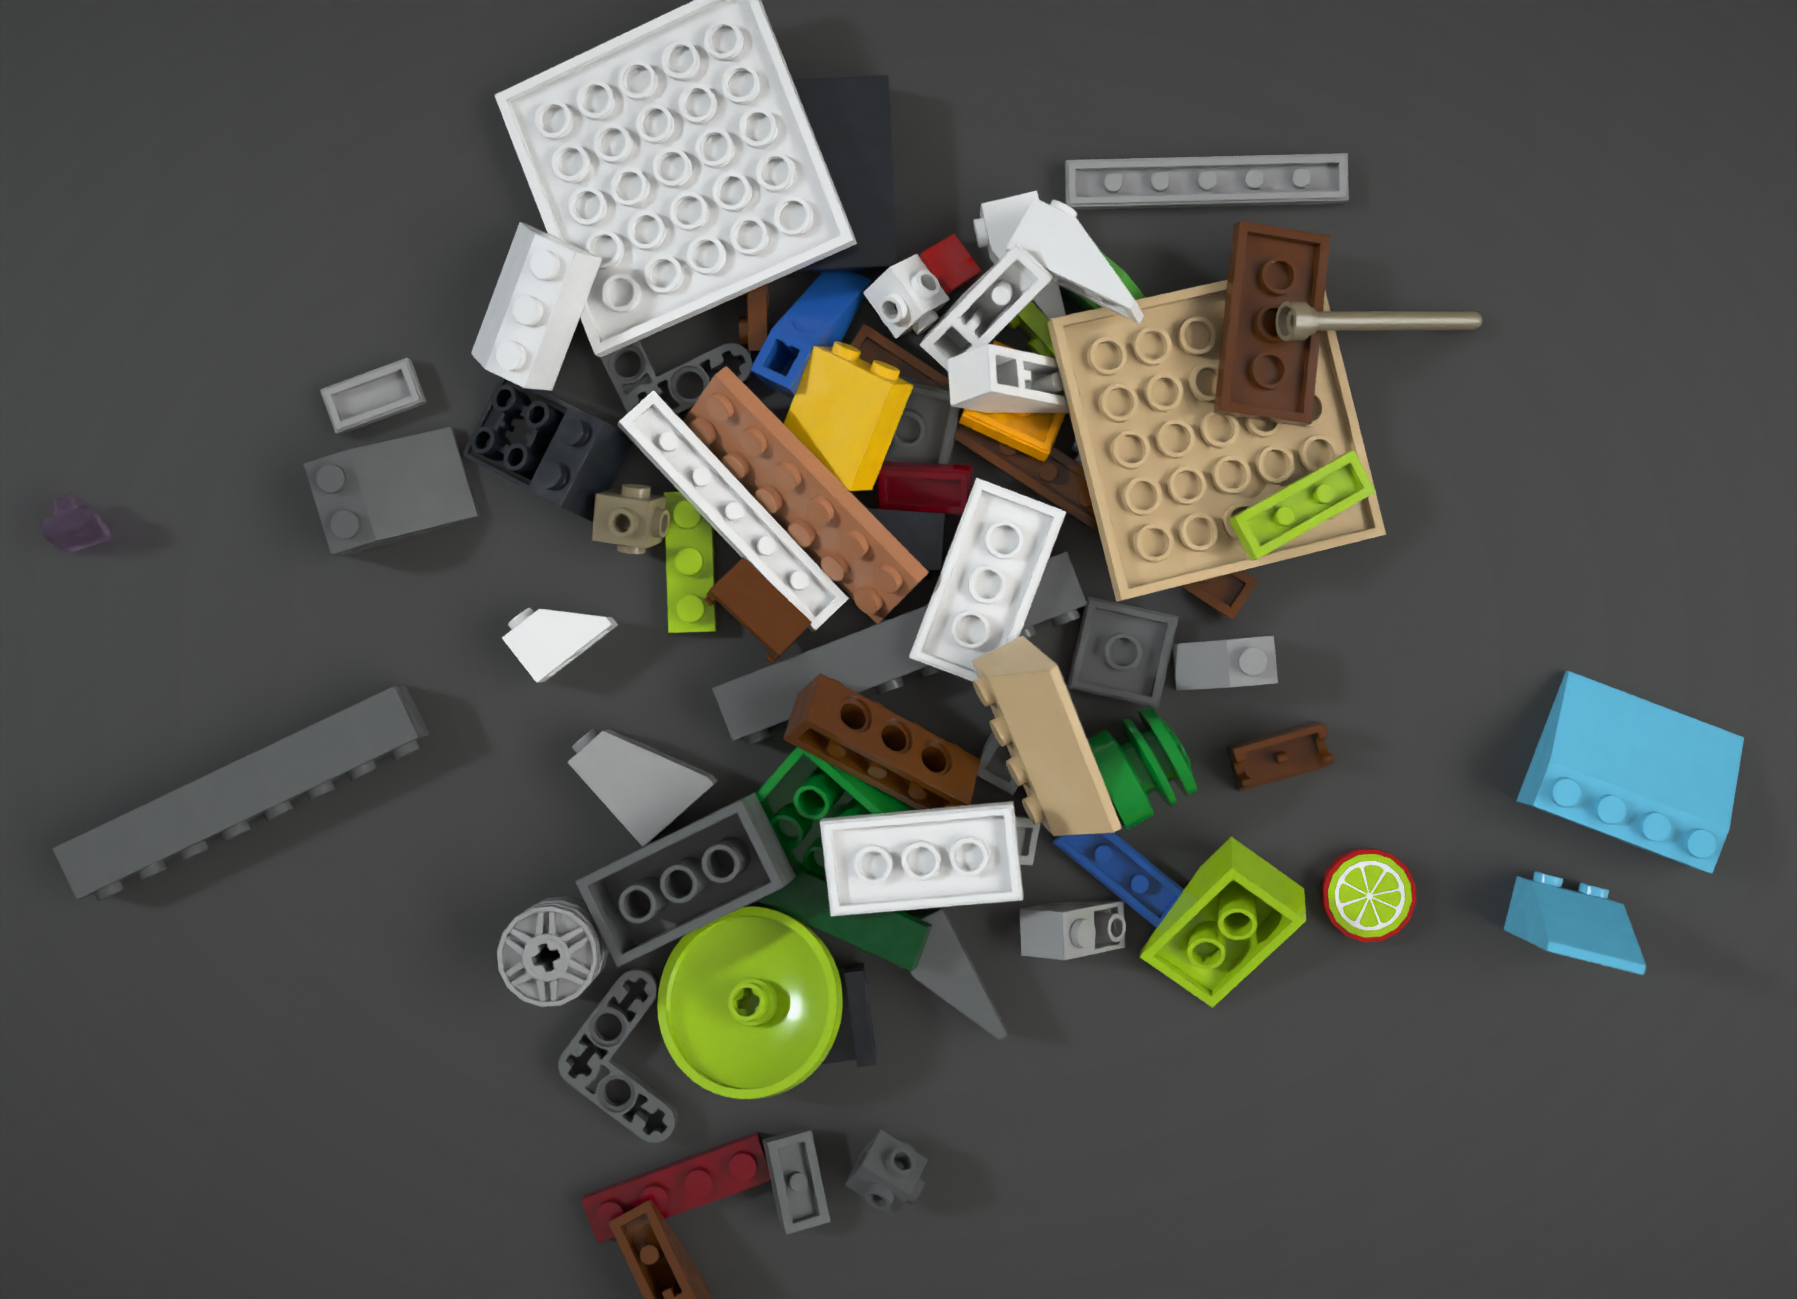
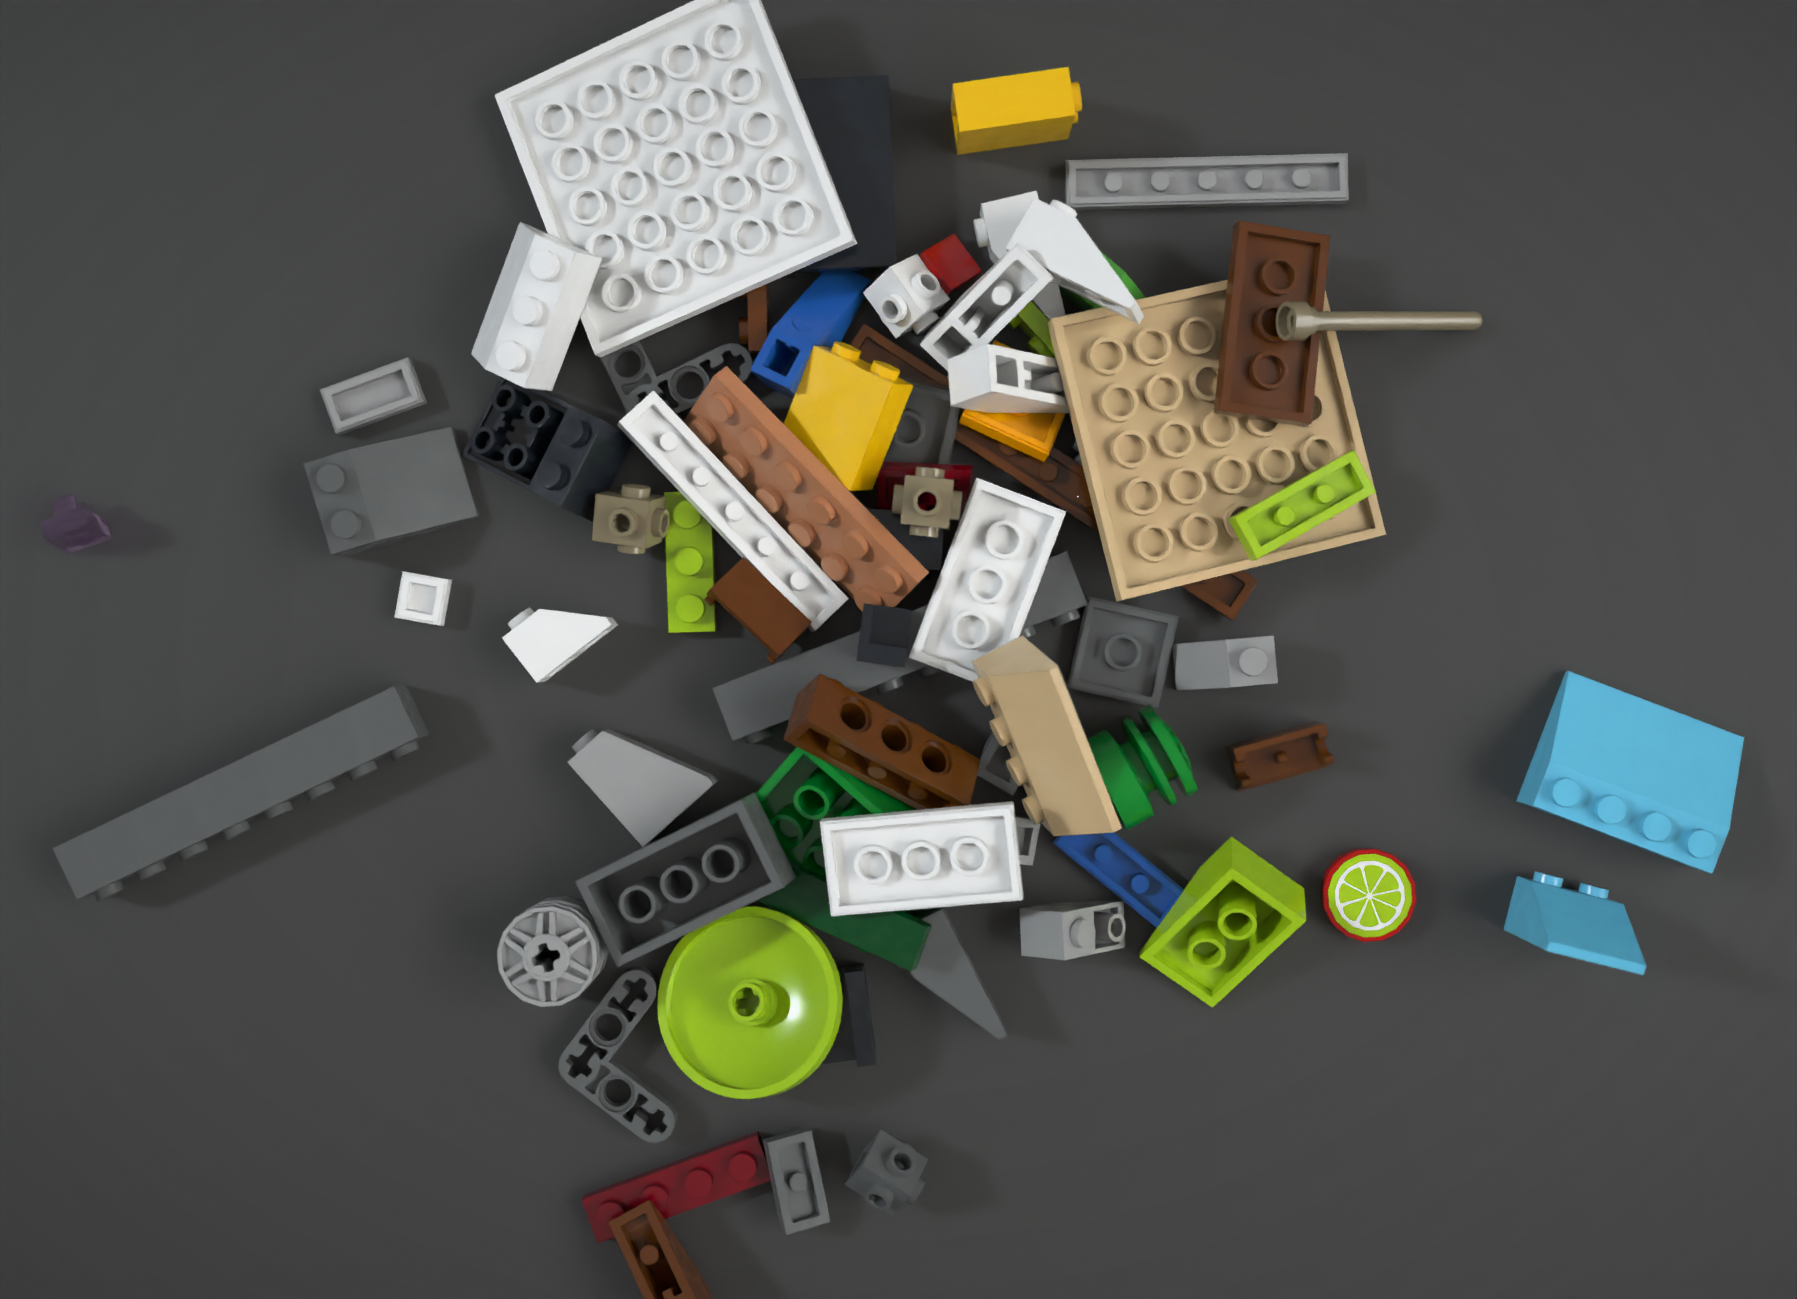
(423, 598): none -> white tile
(884, 635): none -> black panel
(927, 522): none -> dark tan brick
(1014, 110): none -> yellow brick

